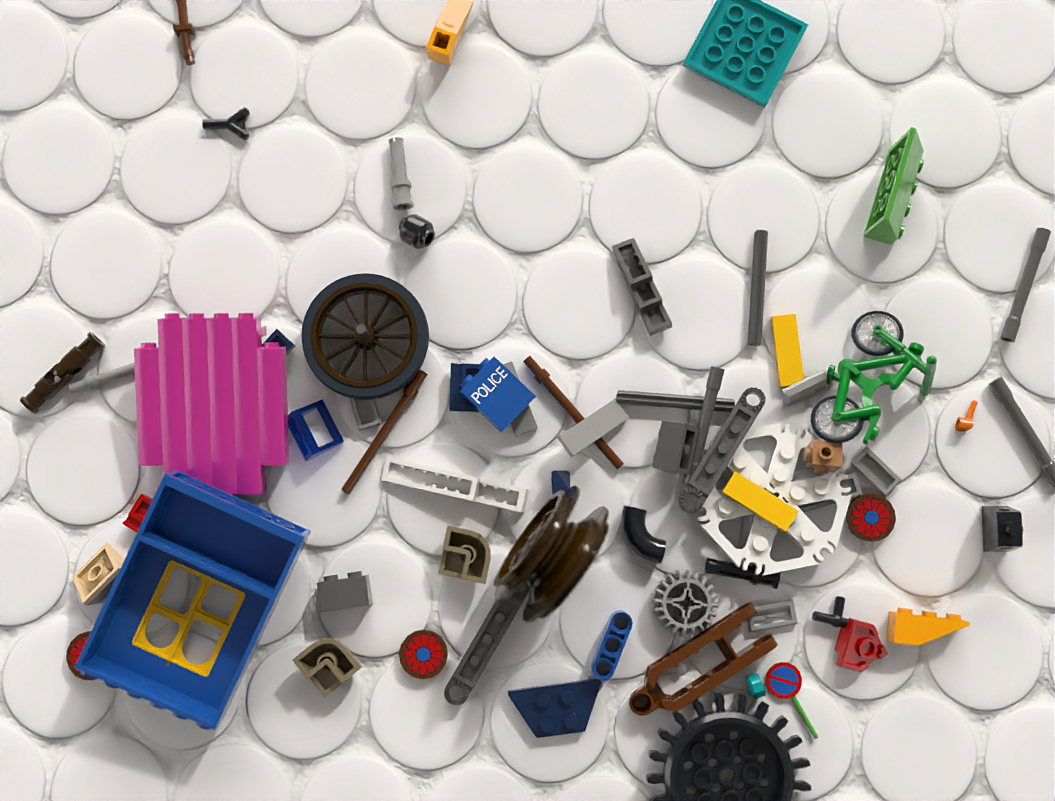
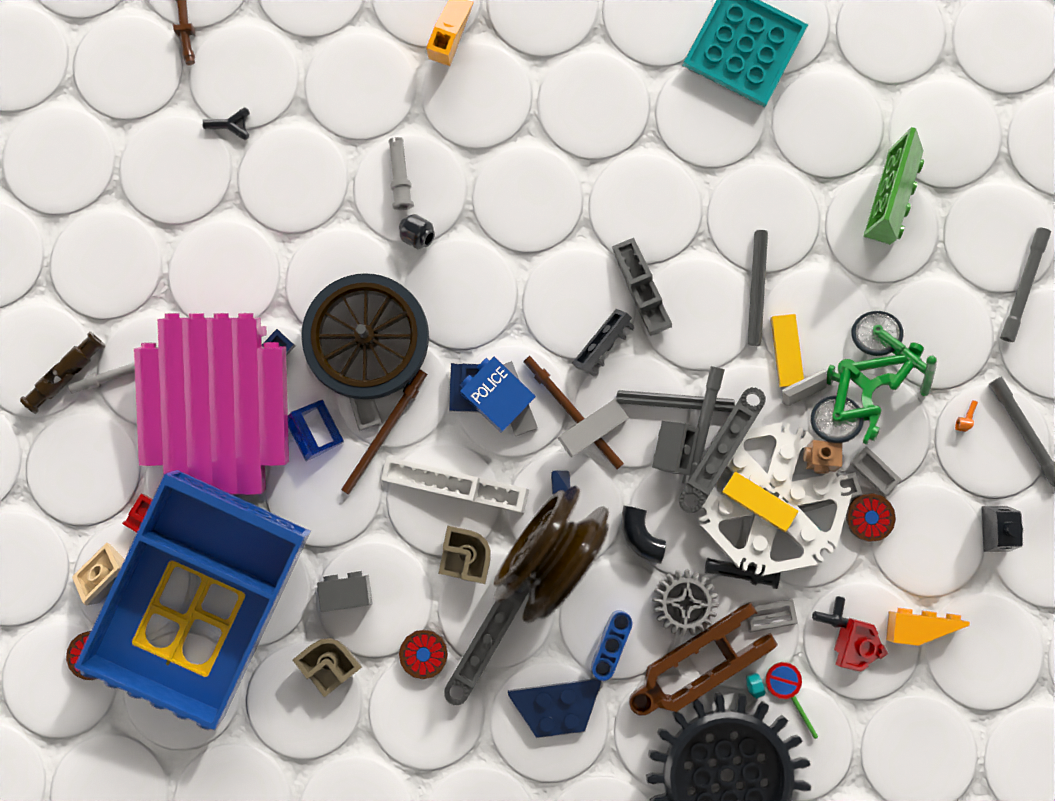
(603, 341): none -> black plate

